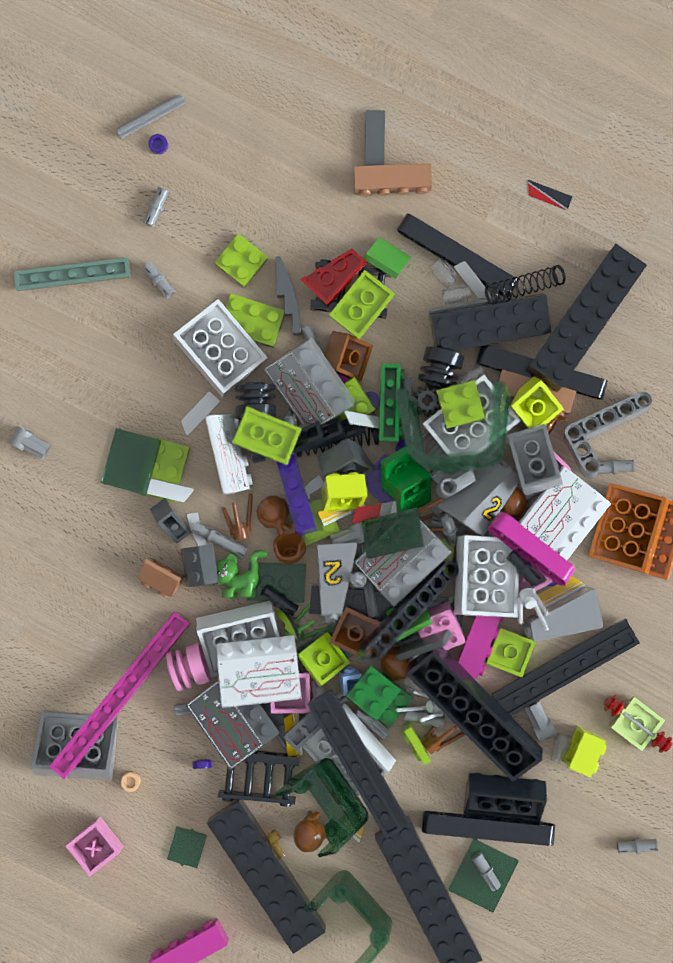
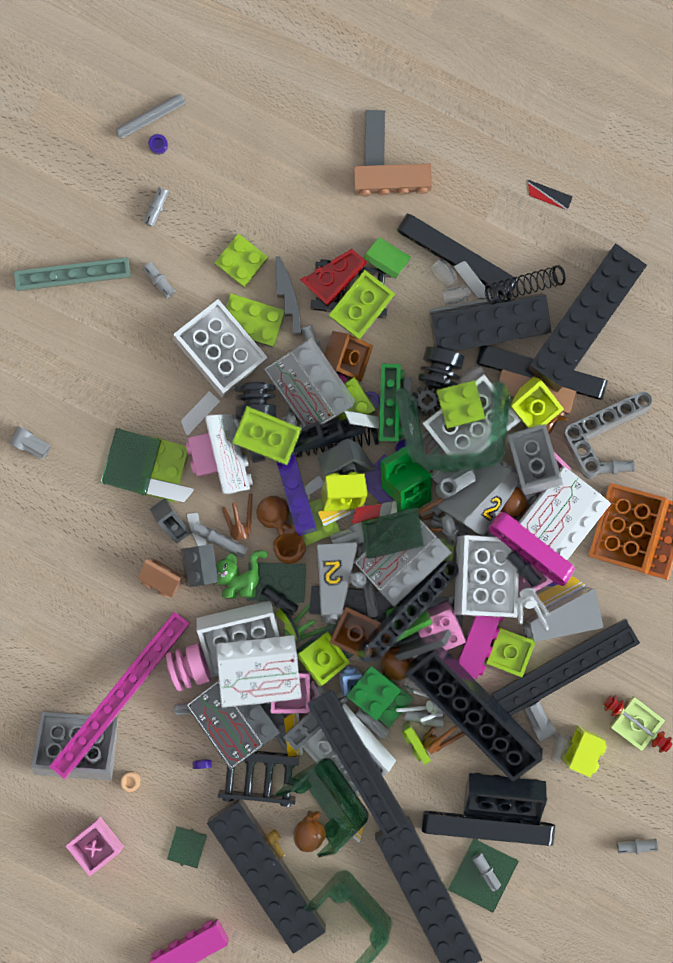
(203, 455): none -> bright pink brick

